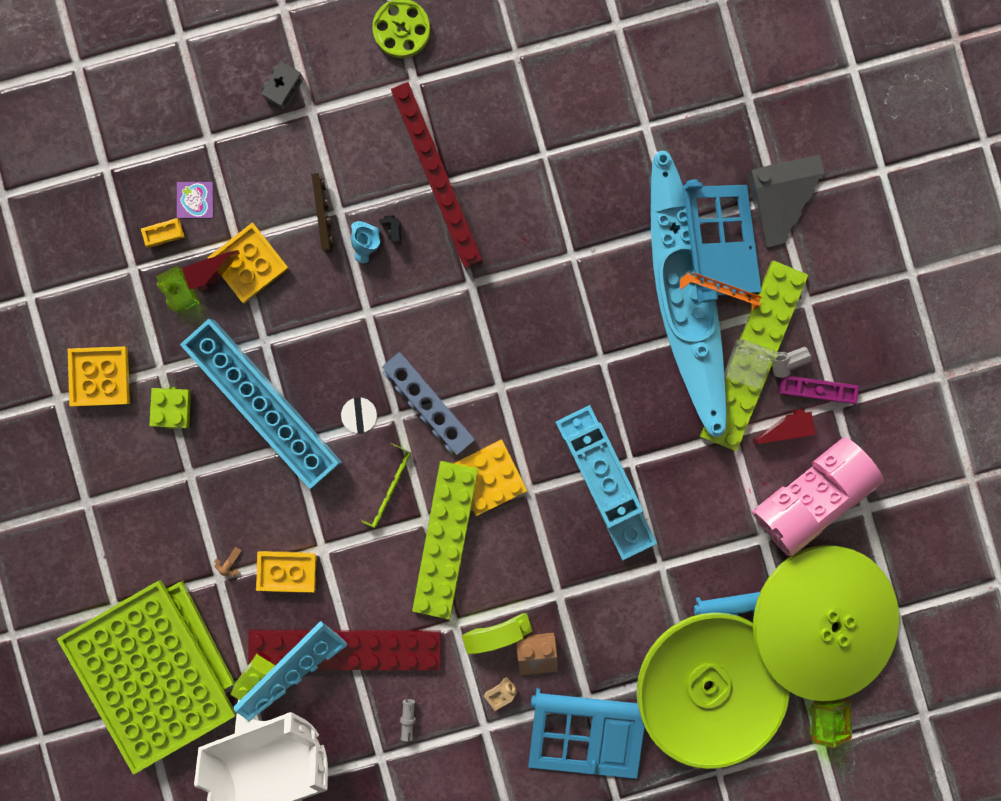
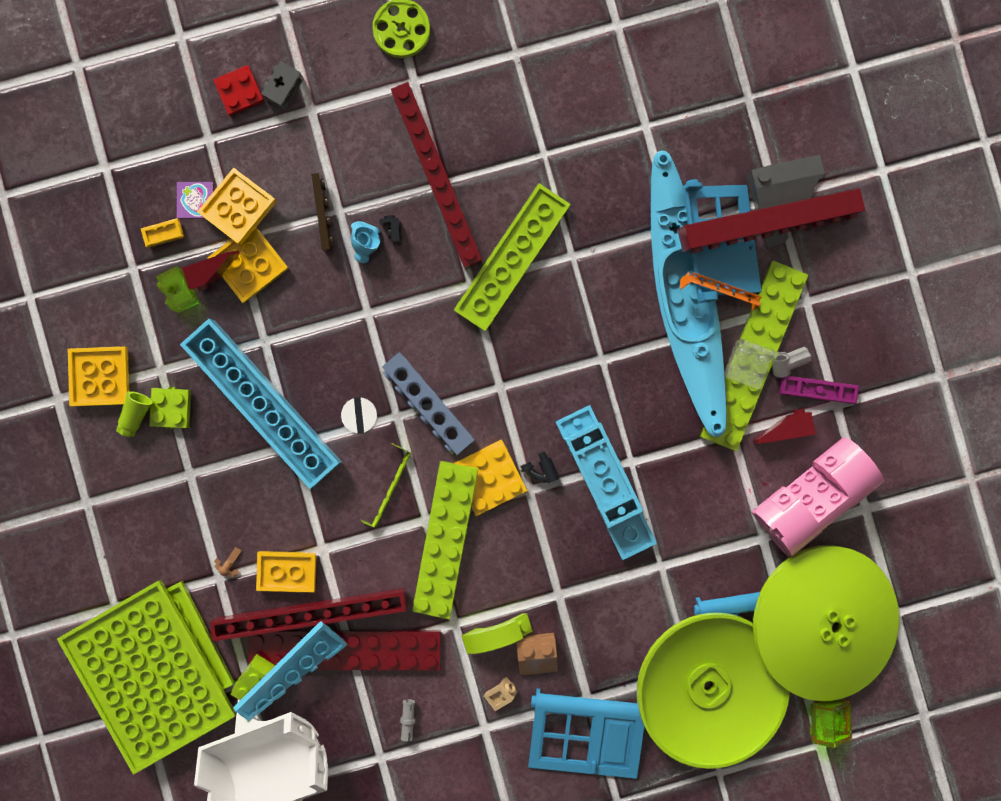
(132, 413): none -> lime plant
(237, 206): none -> yellow plate
(238, 90): none -> red plate
(309, 614): none -> dark red brick
(512, 257): none -> lime plate
(549, 472): none -> black plant
(771, 220): none -> dark red brick

